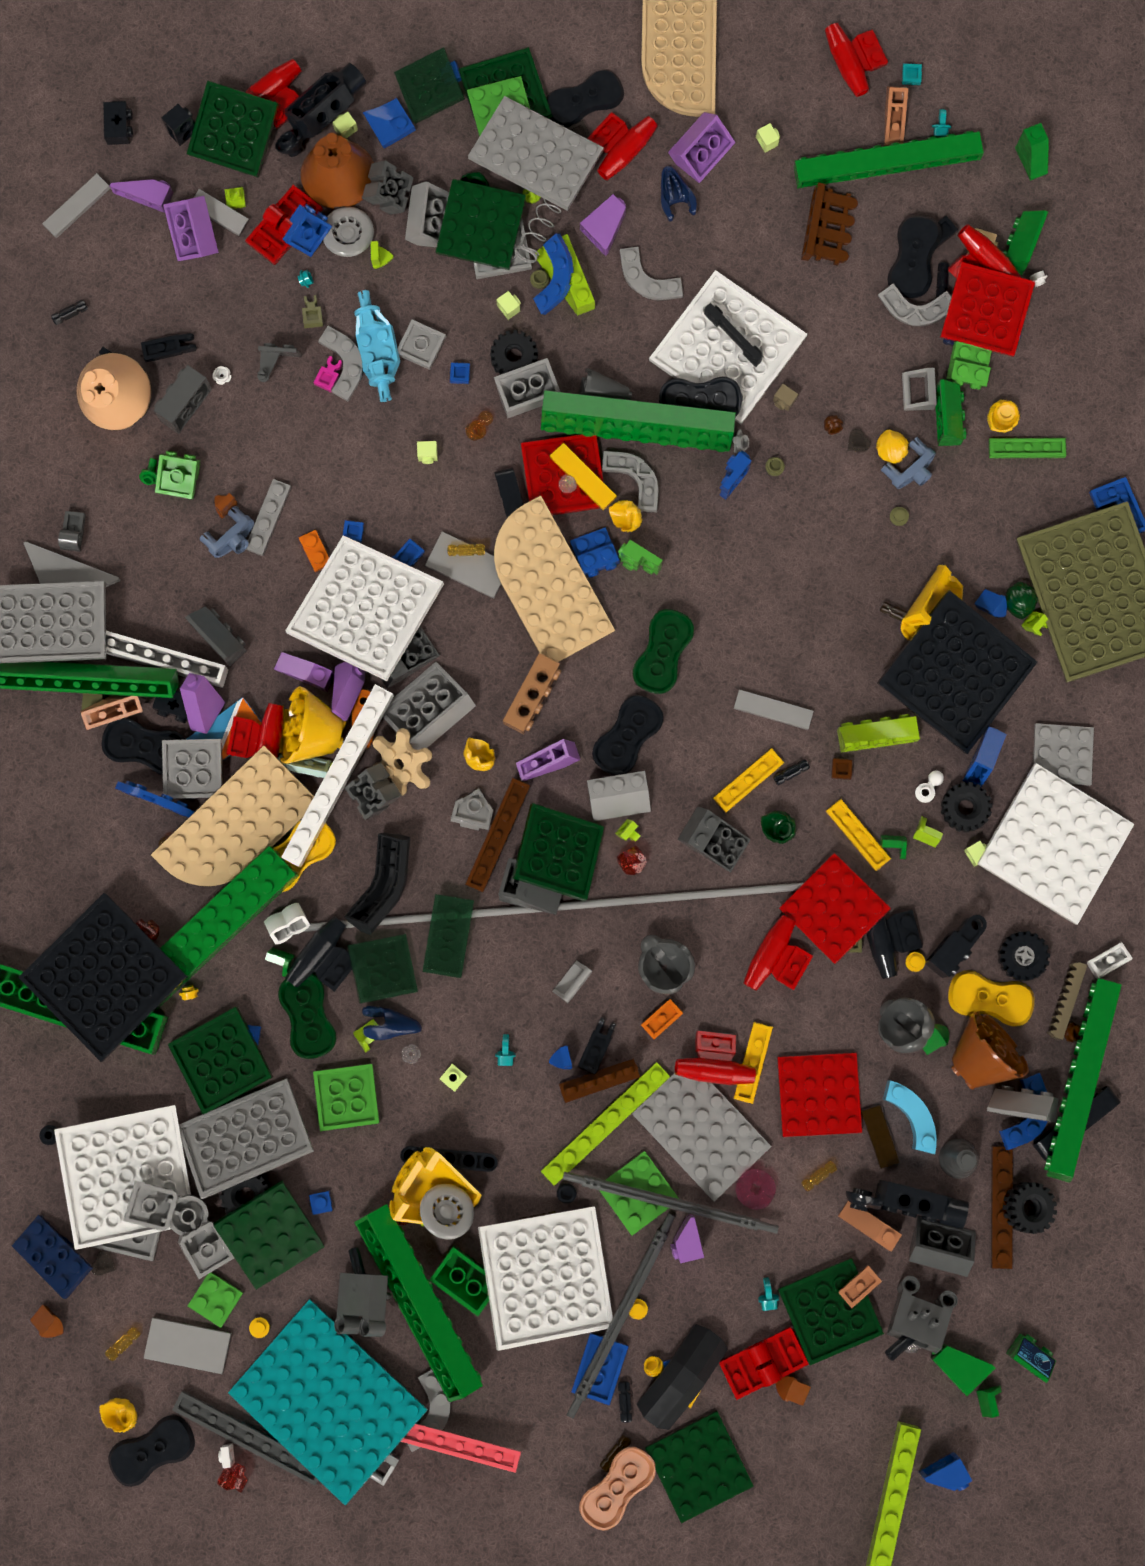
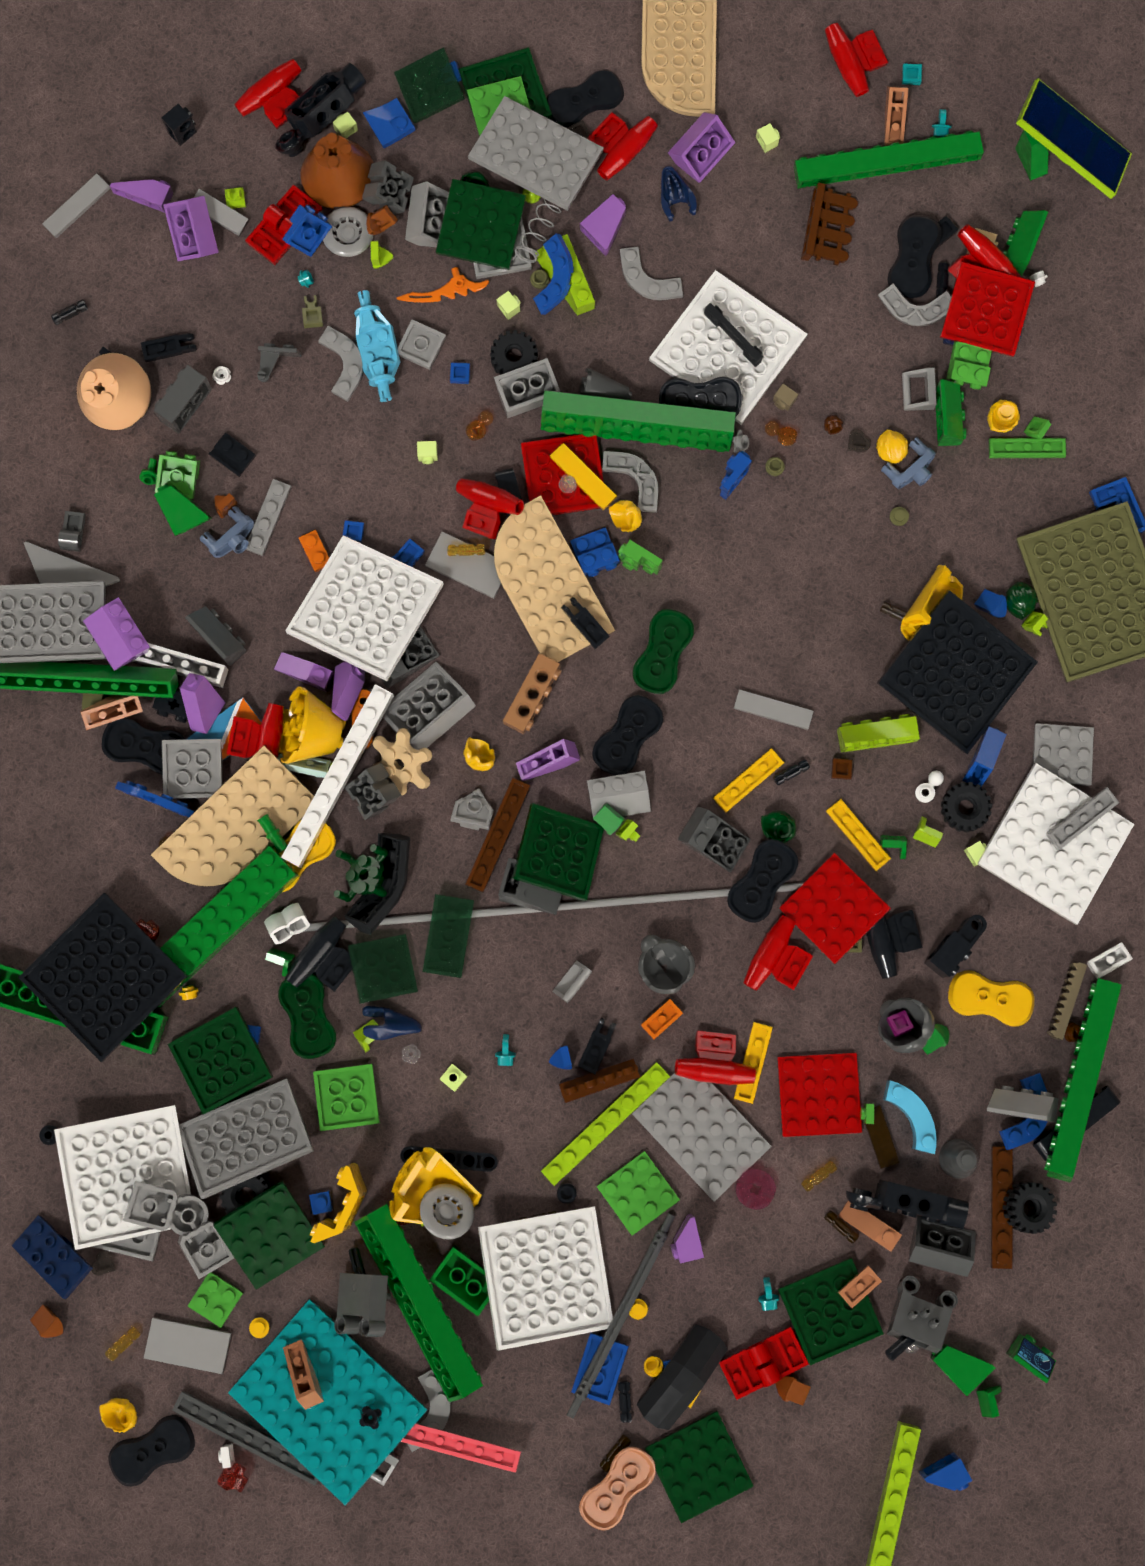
(114, 132): black brick -> none
(116, 634): none -> medium lavender slope
(180, 510): none -> green slope
(232, 129): dark green plate -> none
(232, 454): none -> black plate
(272, 833): none -> green pin
(302, 1375): none -> nougat slope
(327, 376): dark pink plate -> none
(351, 1179): none -> yellow slope
(357, 870): none -> dark green plate
(365, 1421): none -> black plate
(380, 220): none -> dark orange tile
(457, 284): none -> orange piece
(487, 503): none -> red plate
(586, 624): none -> black hinge
(609, 819): none -> green tile
(632, 861): clear red piece -> none
(670, 1202): dark grey axle -> none
(770, 868): none -> black plate
(786, 435): none -> clear orange plate
(841, 1226): none -> dark brown axle
(867, 1113): none -> bright green plate
(900, 1023): none -> magenta plate
(915, 961): yellow plate -> none
(987, 1054): dark orange cone -> none
(1033, 958): black wheel -> none
(1037, 427): none -> bright green plate
(1074, 138): none -> clear blue door
(1082, 818): none -> light grey tile

